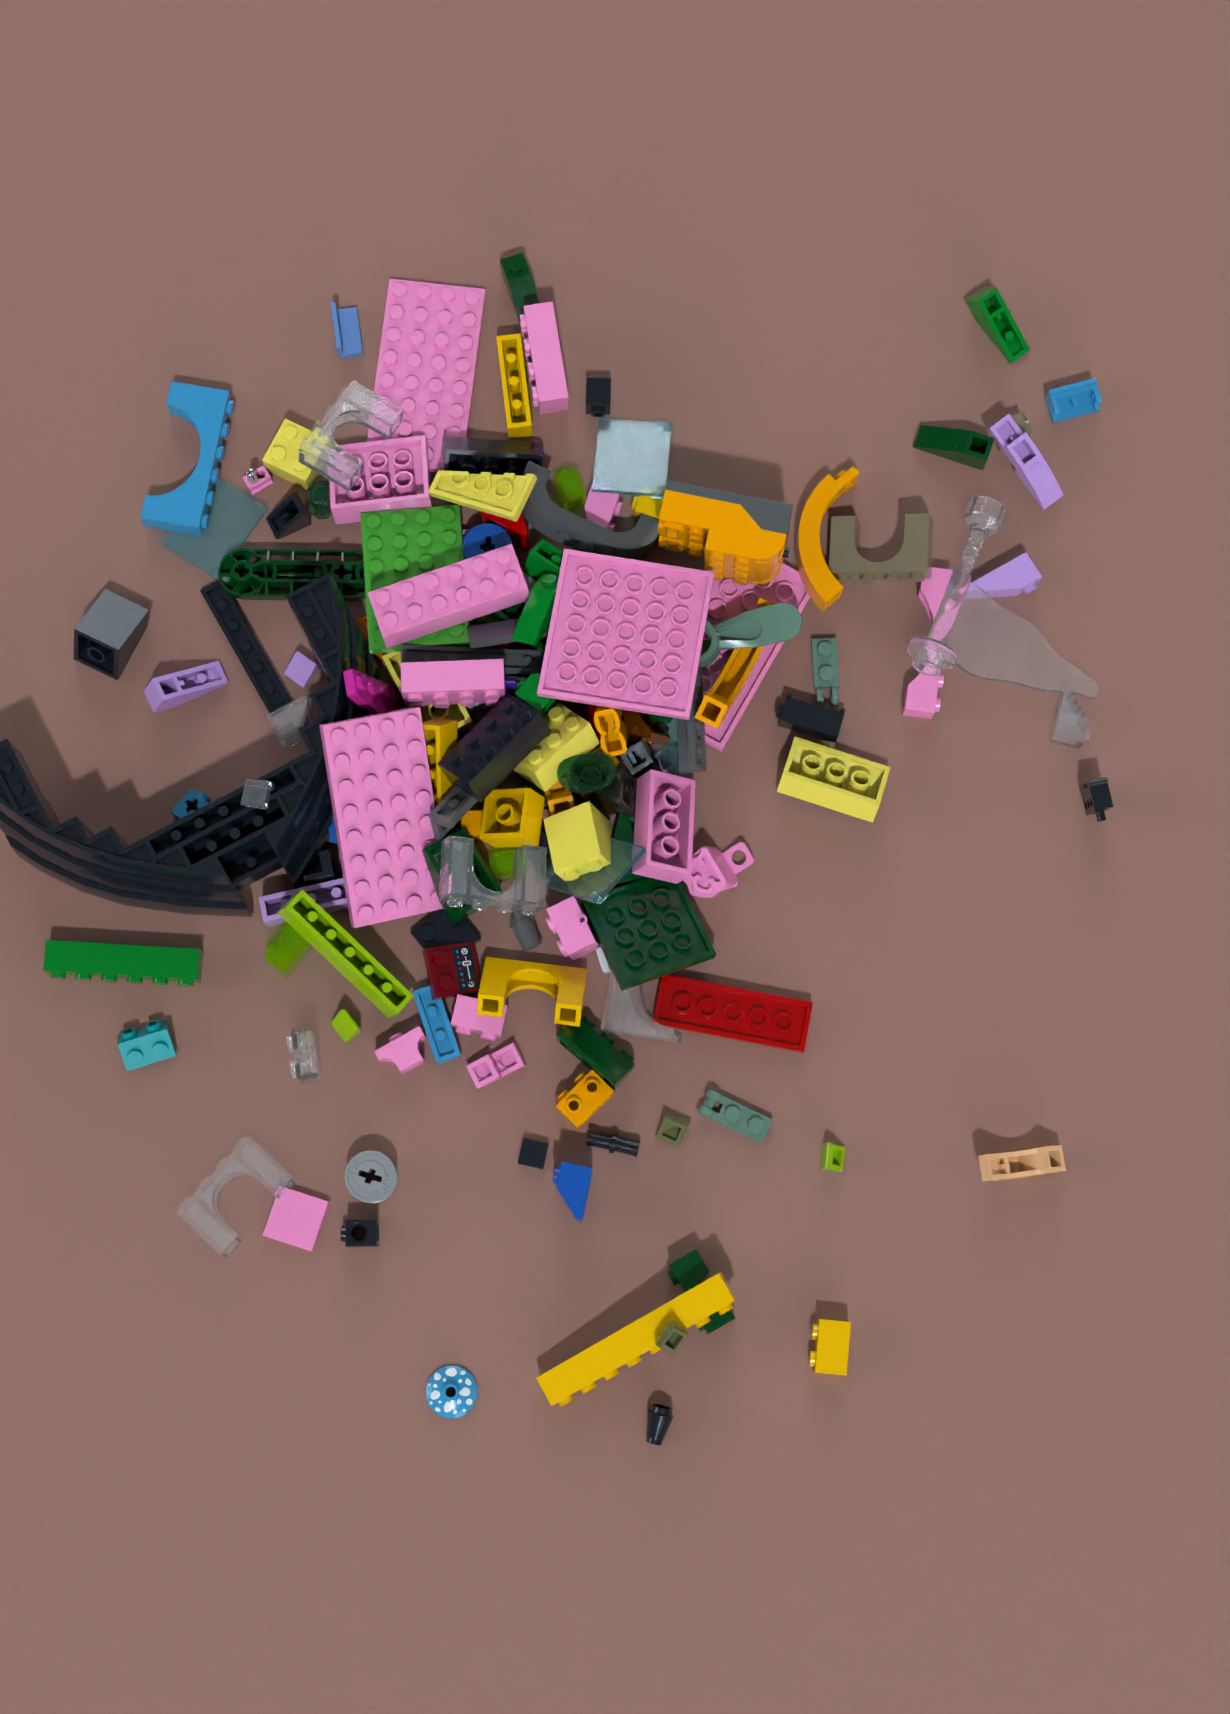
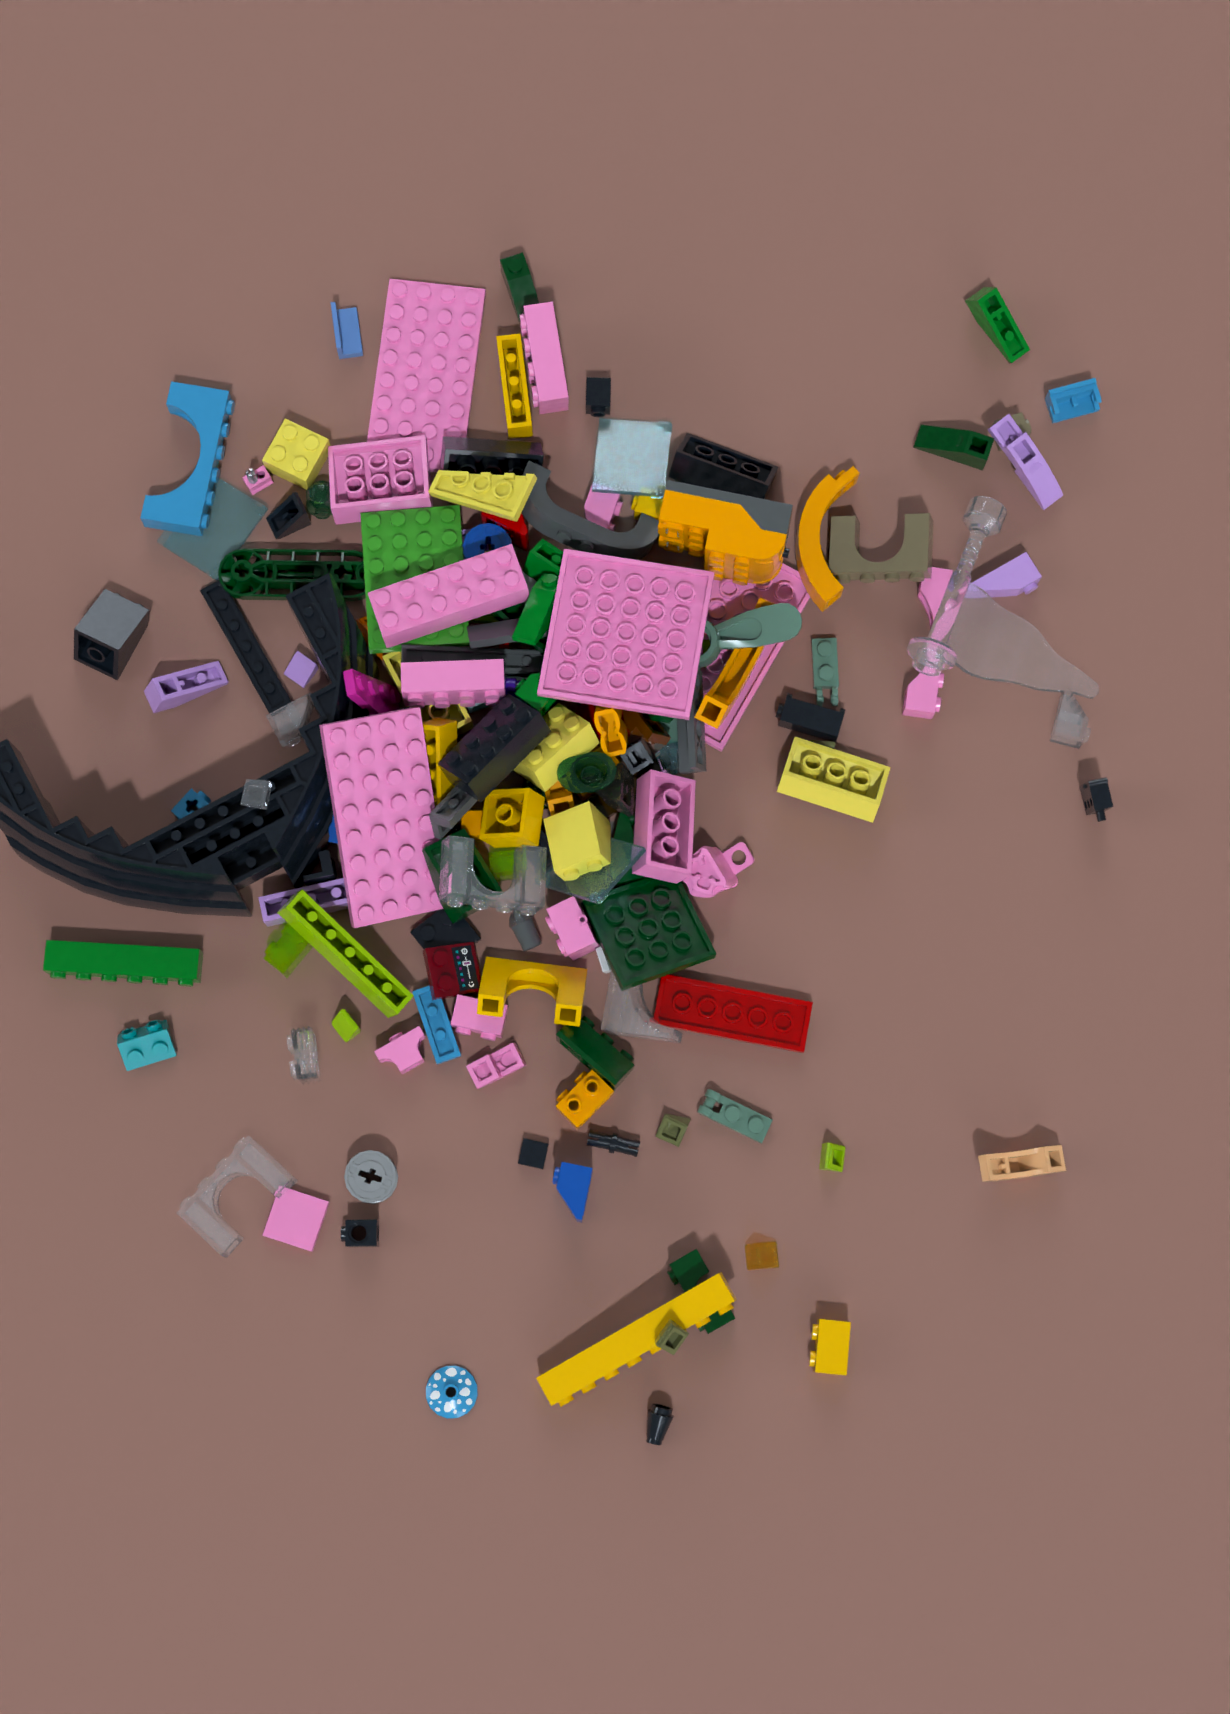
(354, 406): clear arch -> none
(569, 489): clear neon green brick -> none
(721, 468): none -> black slope
(761, 1255): none -> clear yellow slope

